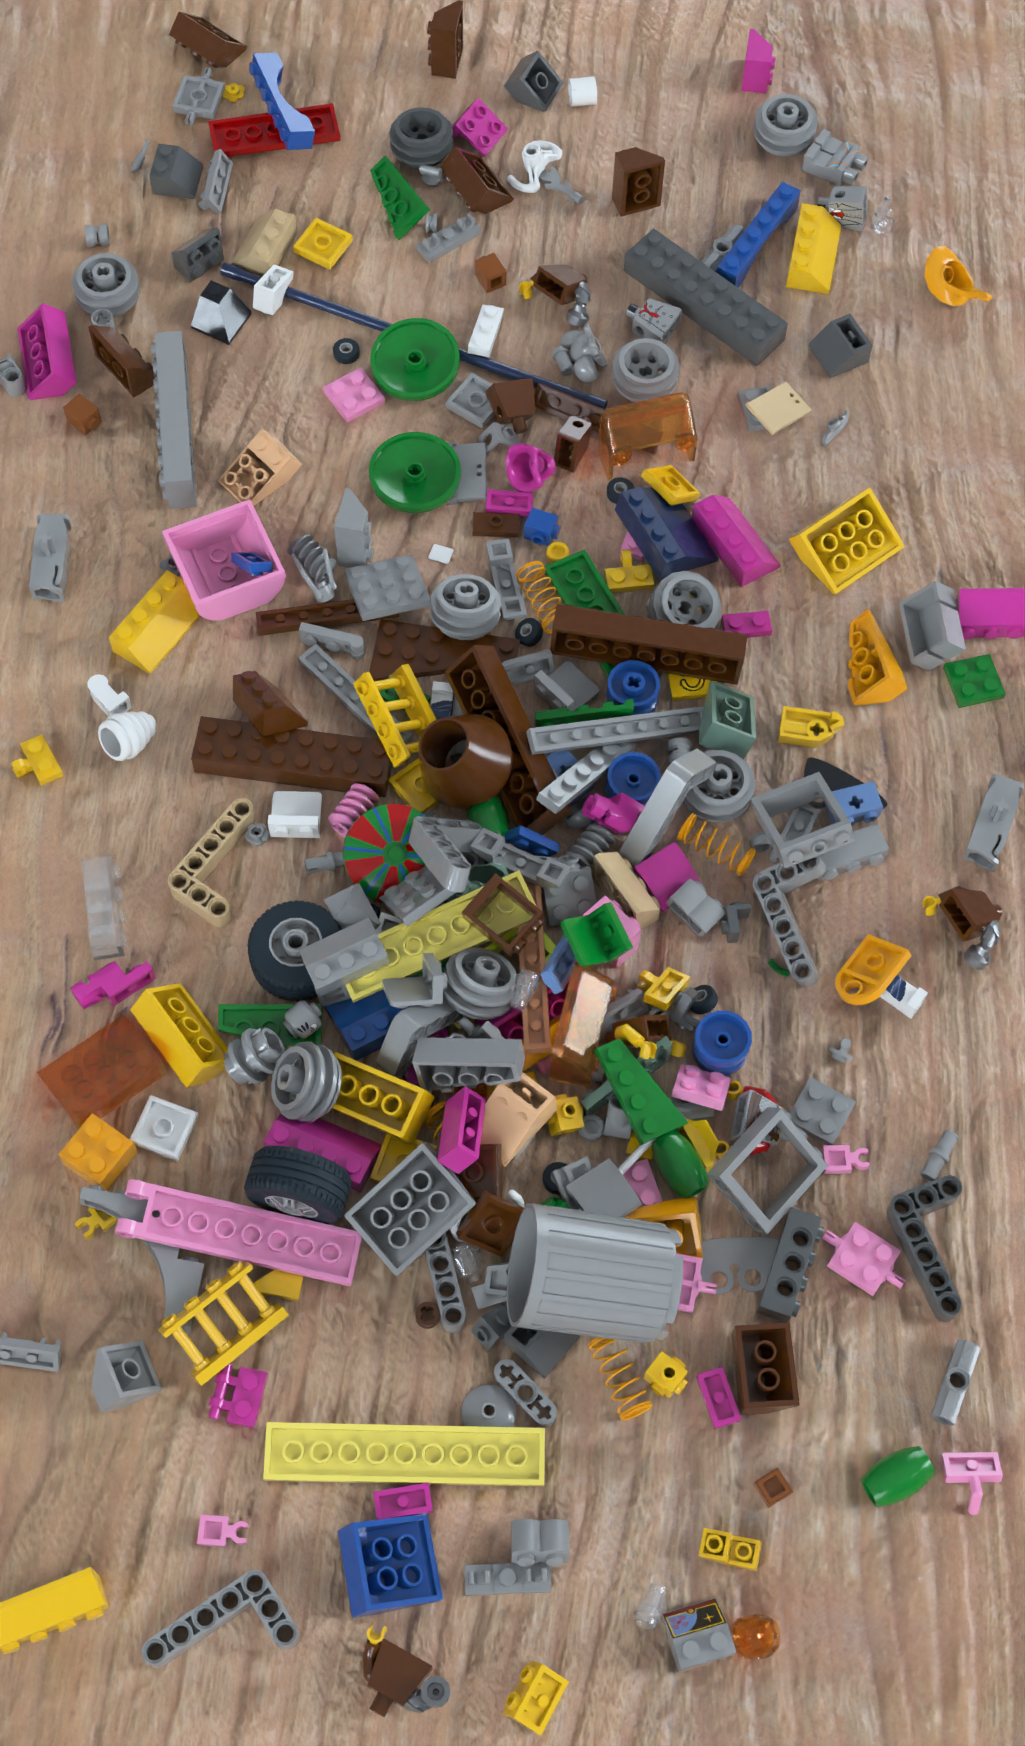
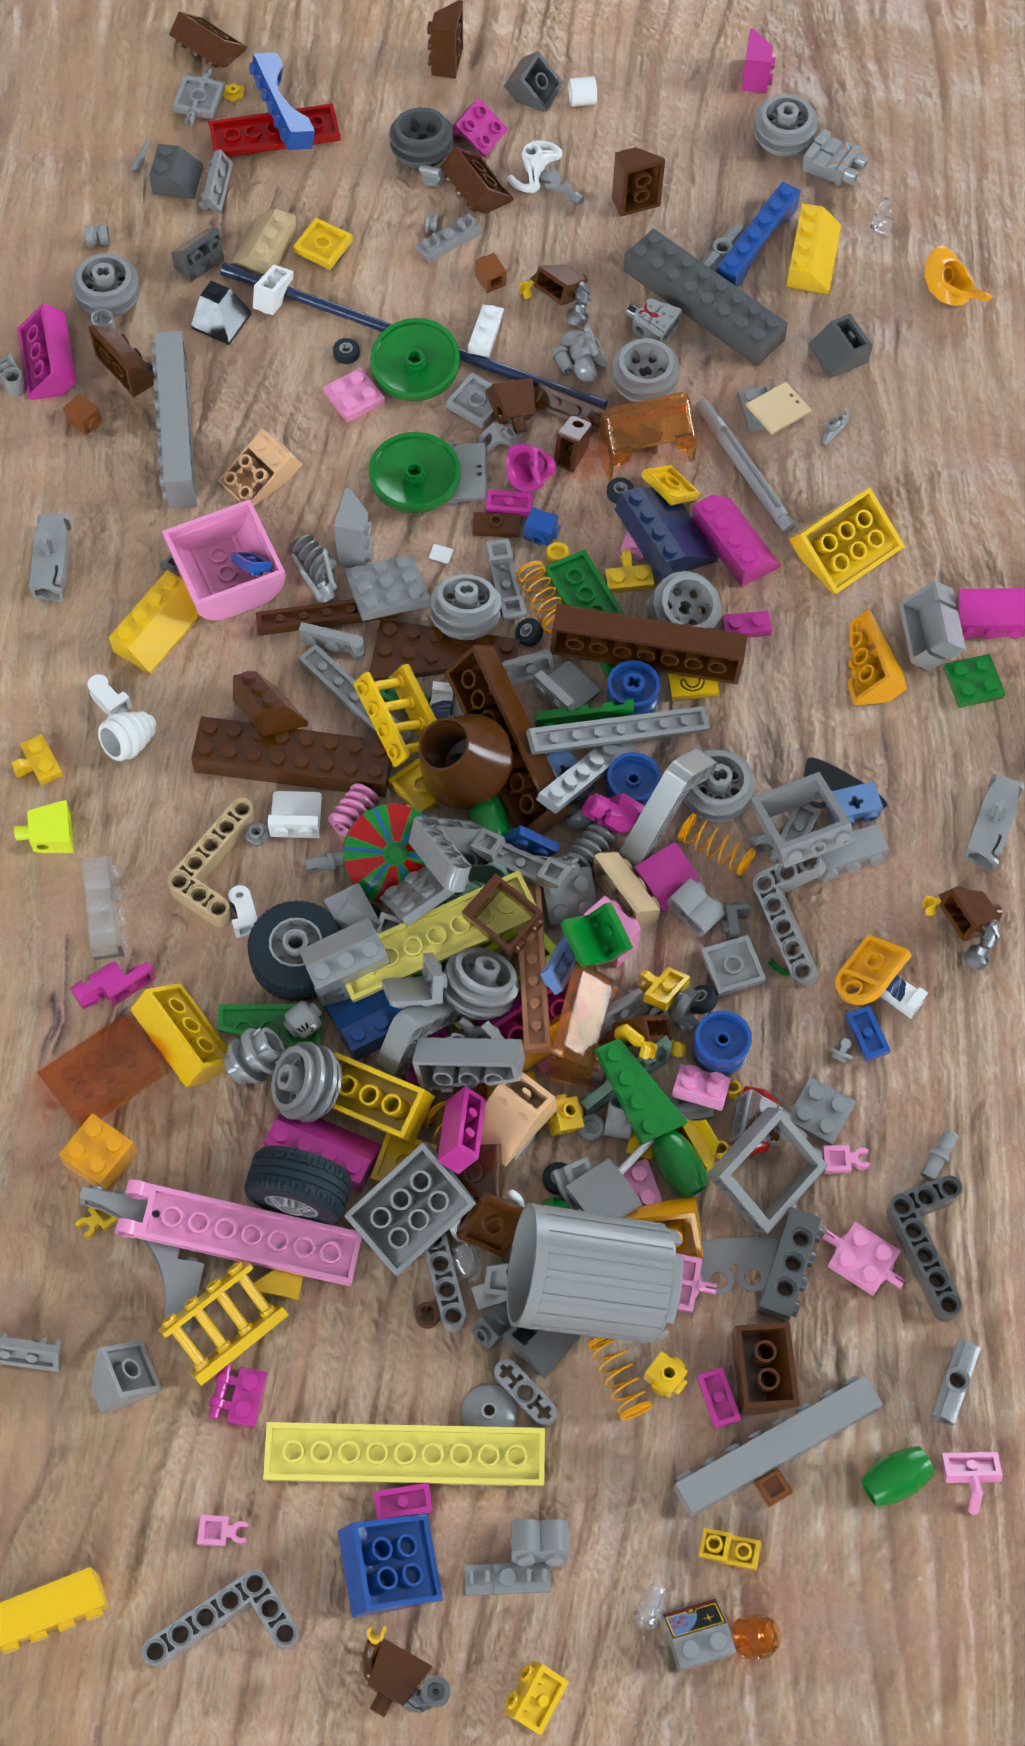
(48, 829): none -> neon yellow torso
(164, 1128): white tile -> none
(242, 904): none -> white leg
(398, 197): green wing -> none
(524, 987): clear cone -> none
(678, 747): light grey wheel -> none
(728, 720): sand green slope -> none
(733, 965): none -> light grey plate
(746, 466): none -> light grey piece
(776, 1446): none -> light grey brick
(798, 725): yellow piece -> none
(847, 206): light grey torso -> none
(867, 1033): none -> blue plate

